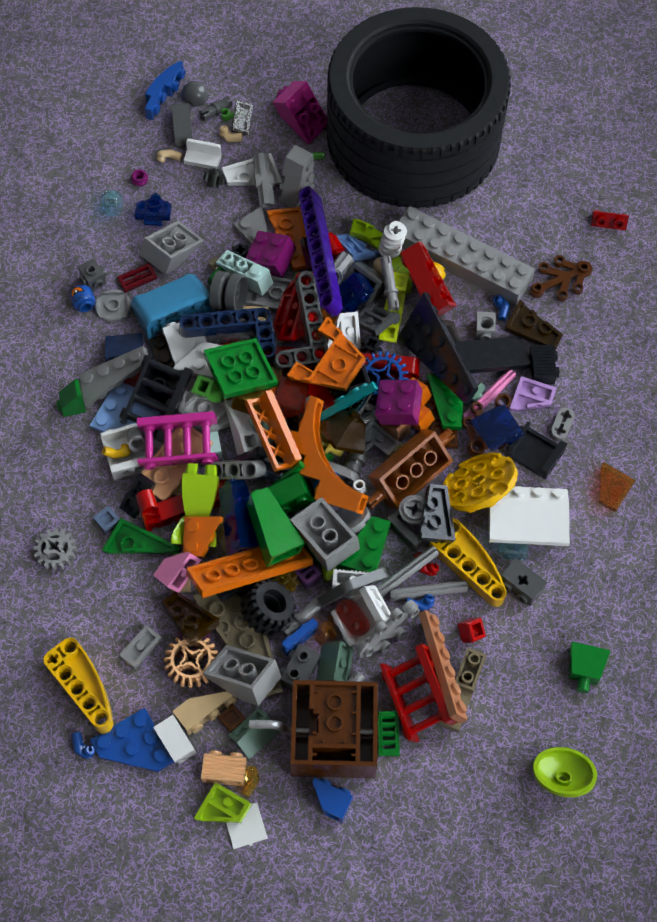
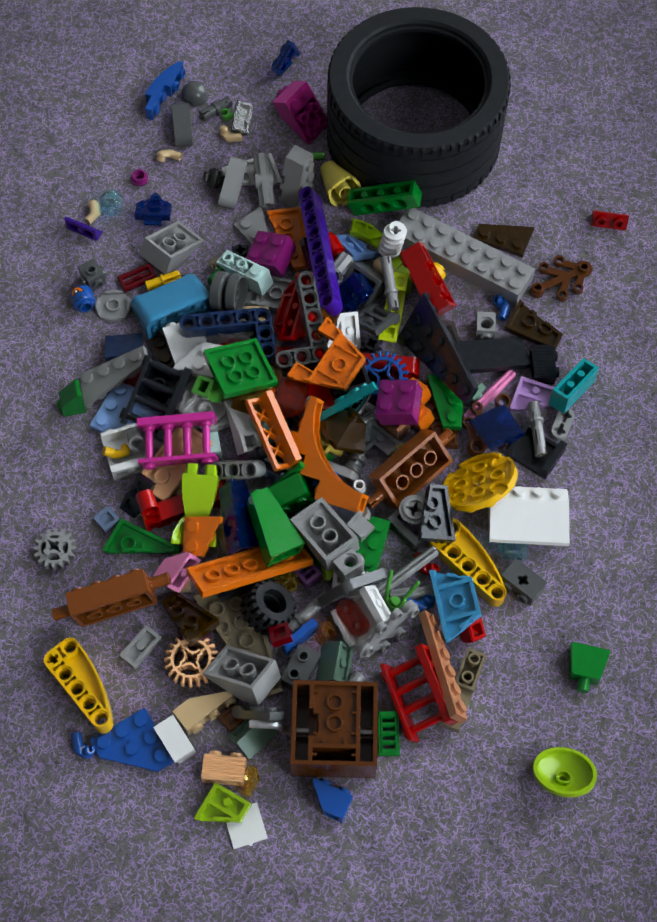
(82, 229): none -> dark purple slope
(95, 211): none -> tan arm
(111, 597): none -> dark orange brick
(162, 280): none -> yellow axle
(202, 154): white panel -> none
(232, 182): none -> light grey beam
(256, 713): none -> dark grey hinge
(280, 634): none -> dark red plate
(284, 61): none -> clear blue wing
(337, 182): none -> light yellow cone
(344, 572): none -> light grey brick
(360, 526): none -> light grey panel
(384, 198): none -> green brick
(395, 602): none -> bright green plant
(455, 602): none -> dark azure wing
(505, 238): none -> dark brown wing
(537, 429): none -> light grey pin
(573, 385): none -> teal brick
(613, 487): clear orange wing -> none

